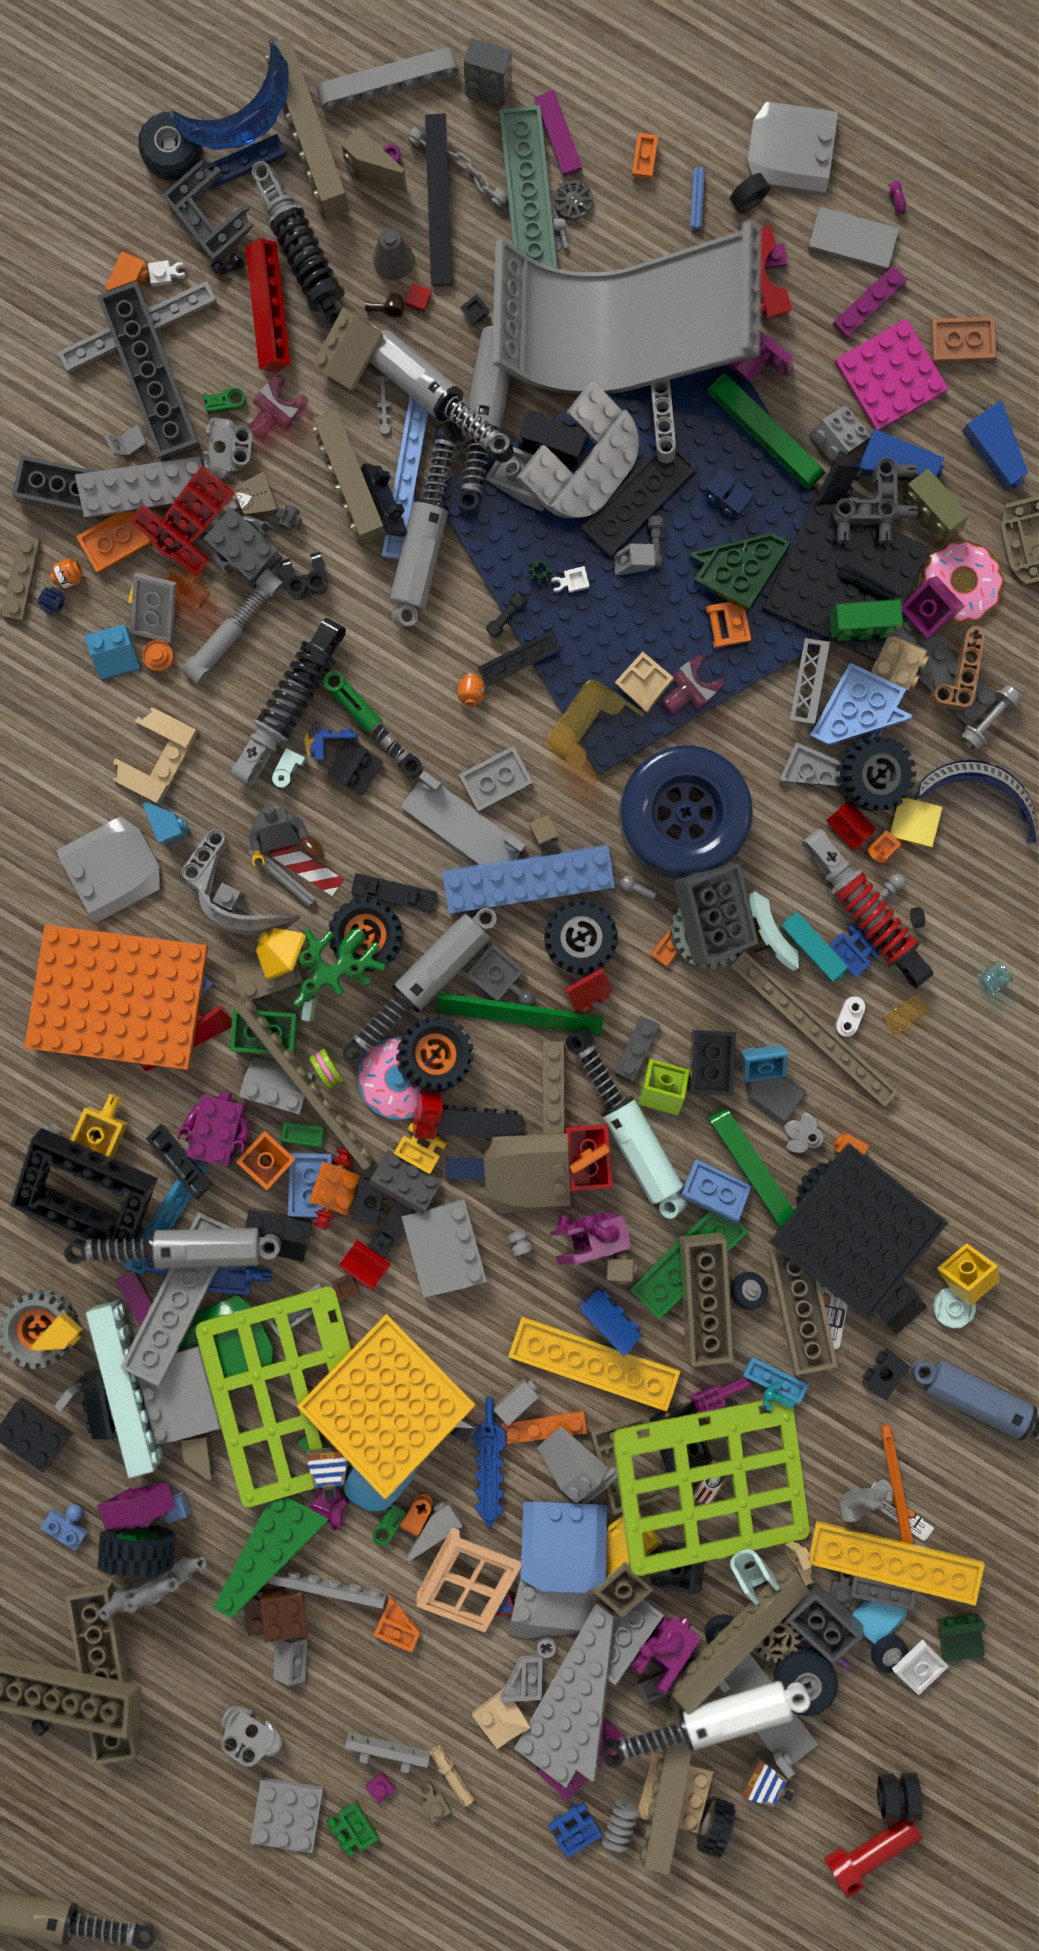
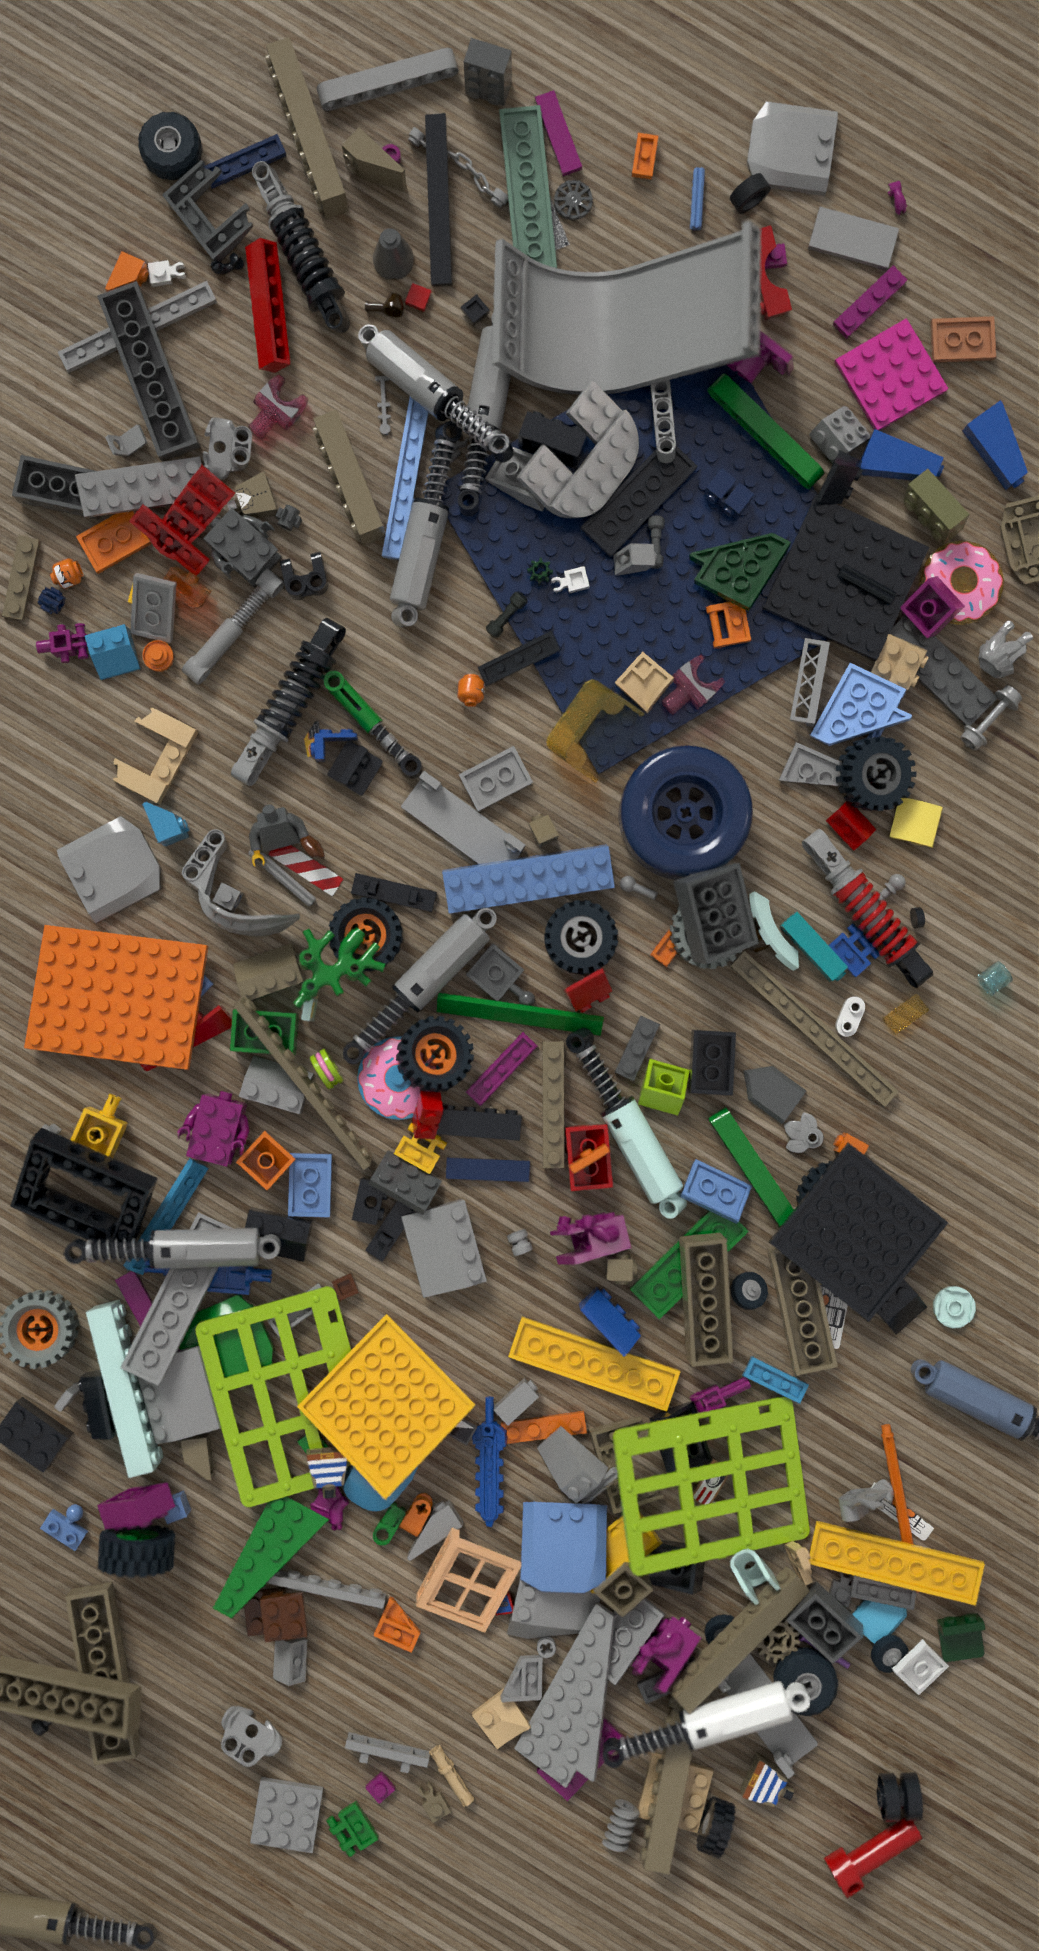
(59, 1334): yellow slope -> none
(63, 643): none -> magenta piece
(149, 1591): light grey pin -> none
(178, 1162): black hinge -> none
(222, 402): green piece -> none
(248, 123): clear blue windscreen -> none
(278, 951): yellow slope -> none
(286, 767): light aqua leg -> none
(302, 1134): green tile -> none
(334, 1189): orange plate -> none
(348, 348): dark tan slope -> none
(364, 1265): red panel -> none
(387, 508): black hinge -> none
(501, 1069): none -> magenta tile
(528, 1173): dark tan wedge -> none
(559, 225): light grey hand -> none
(580, 1834): blue plate -> none
(763, 1063): dark azure slope -> none
(770, 1395): teal piece -> none
(866, 619): green brick -> none
(869, 511): dark grey pin -> none
(883, 847): orange tile -> none
(885, 1385): black brick -> none
(963, 667): medium nougat beam -> none
(969, 1274): yellow slope -> none
(985, 773): windscreen -> none
(998, 656): none -> light grey piece

